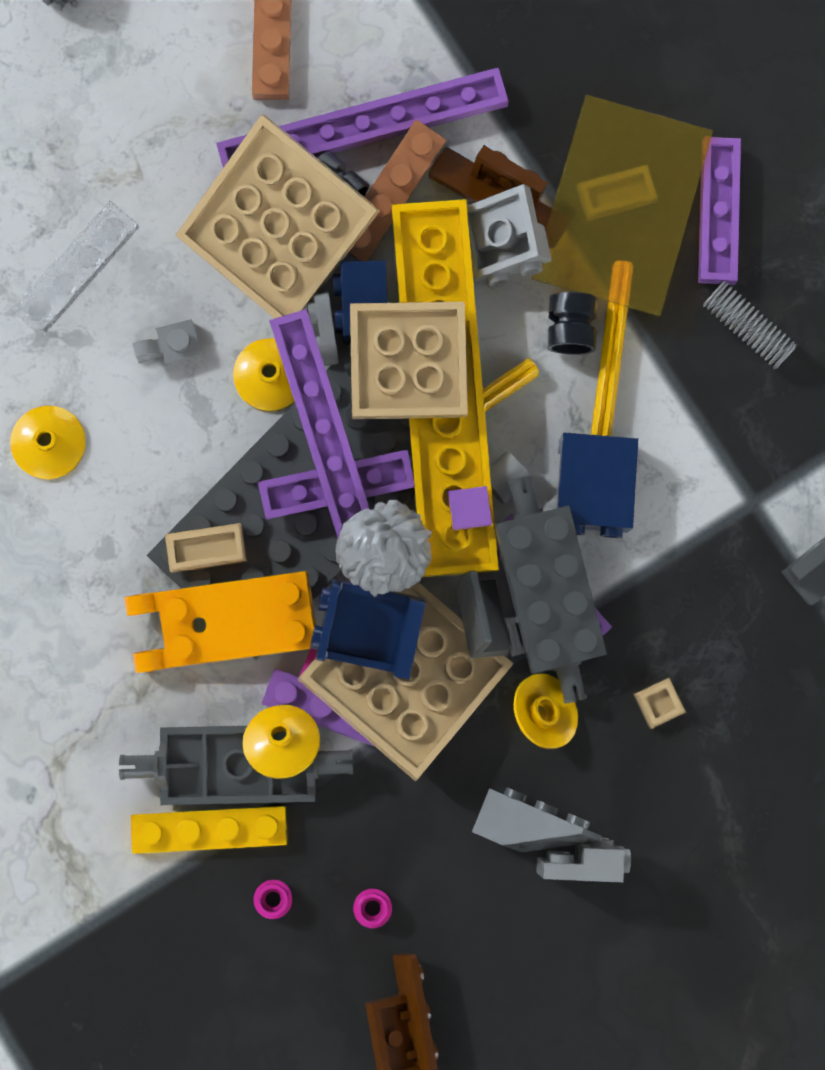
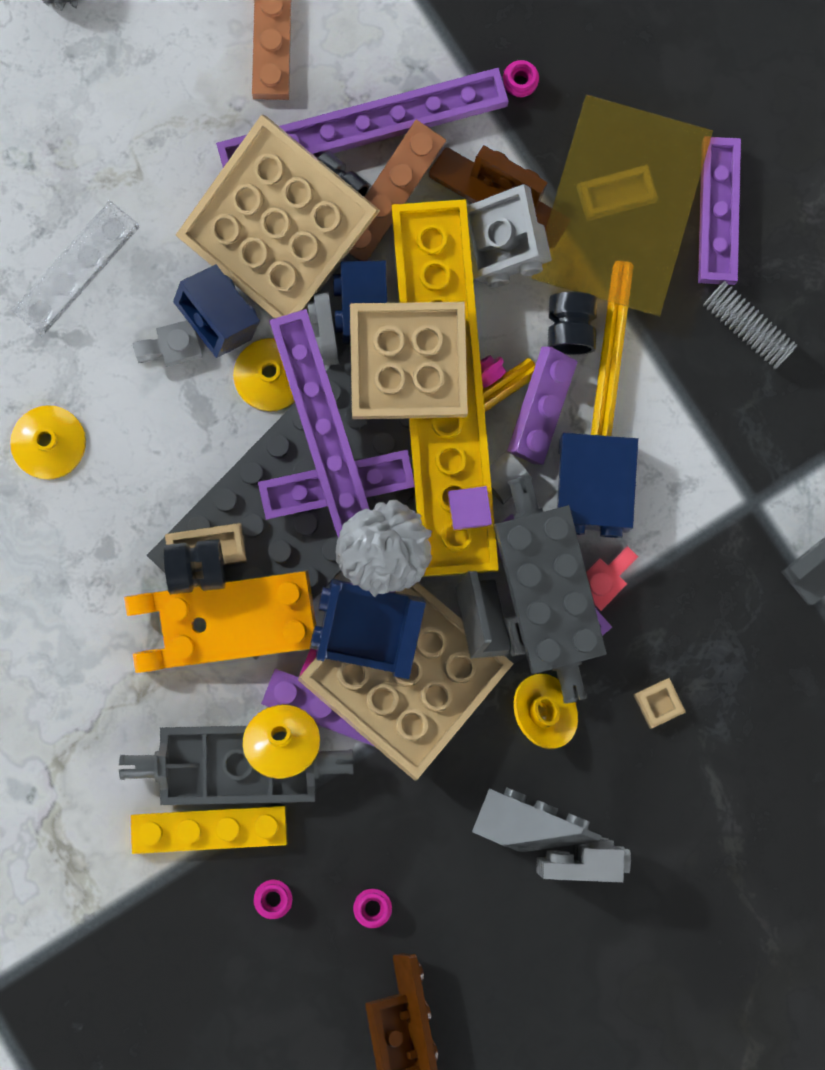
(180, 566): none -> black wheel
(216, 310): none -> dark blue brick
(491, 370): none -> dark pink plate
(524, 69): none -> dark pink plate
(542, 405): none -> medium lavender plate
(606, 579): none -> coral plate

